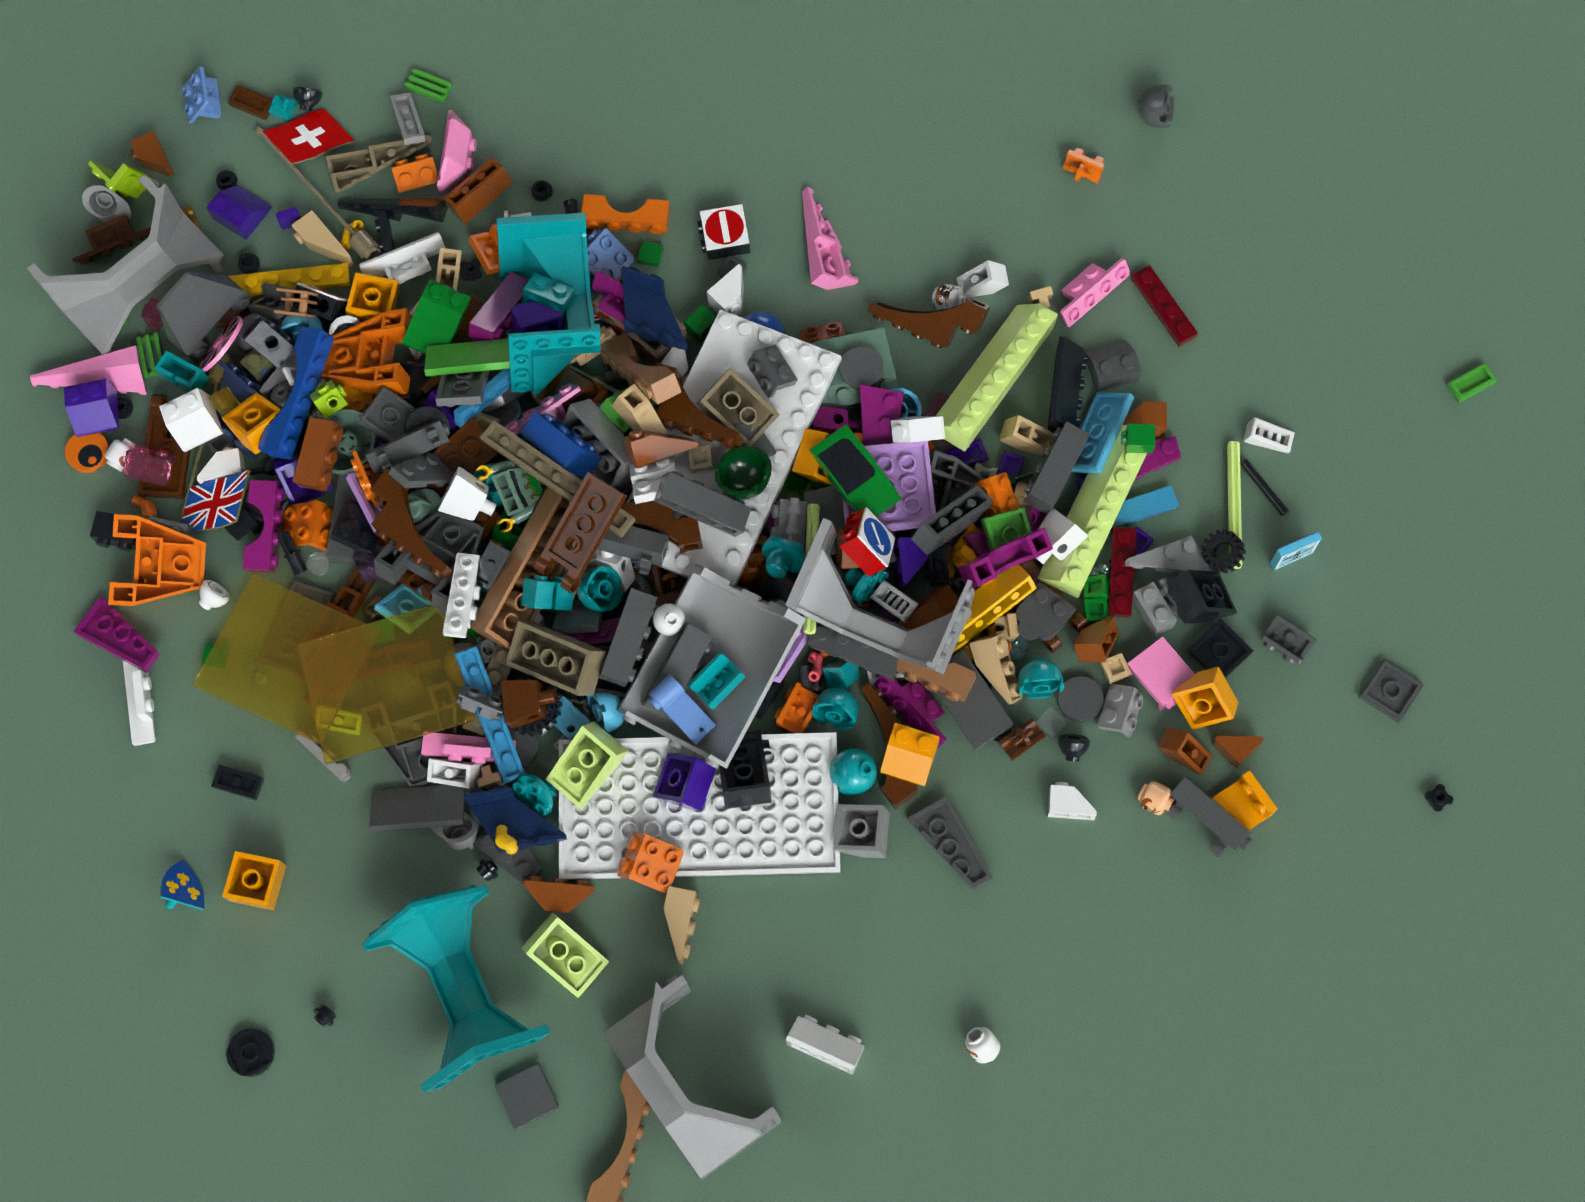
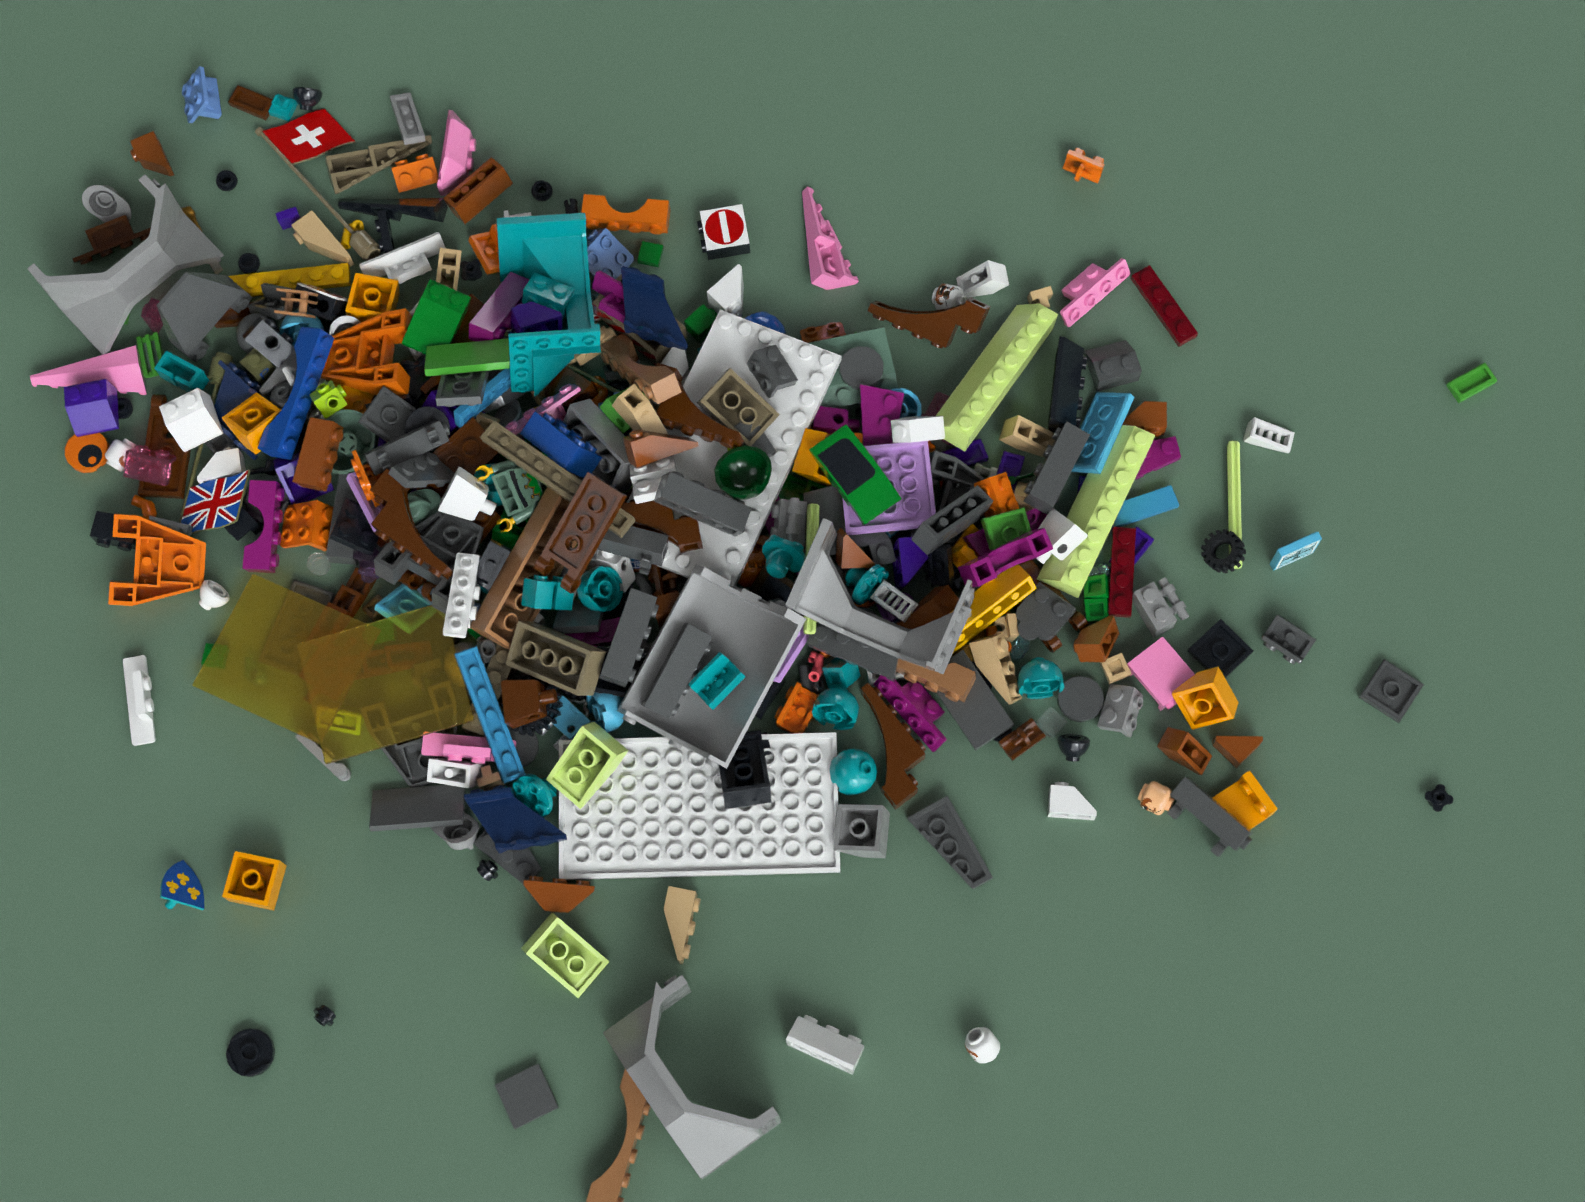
(113, 634): magenta wing -> none
(123, 180): lime bracket -> none
(221, 343): bright pink piece -> none
(224, 401): clear yellow bracket -> none
(237, 782): black plate -> none
(238, 210): dark purple slope -> none
(291, 553): black axle -> none
(430, 78): bright green tile -> none
(437, 937): teal panel -> none
(472, 697): dark grey hinge -> none
(505, 841): yellow arm -> none
(650, 862): orange bracket -> none
(669, 619): white brick -> none
(681, 709): medium blue door -> none
(684, 781): dark purple slope -> none
(700, 458): dark tan plate -> none
(729, 263): dark grey tile -> none
(867, 541): piece -> none
(910, 754): light orange slope -> none
(1138, 438): green brick -> none
(1157, 106): dark grey cylinder -> none
(1171, 558): light grey wing -> none
(1200, 596): black slope -> none
(1264, 487): black bar -> none

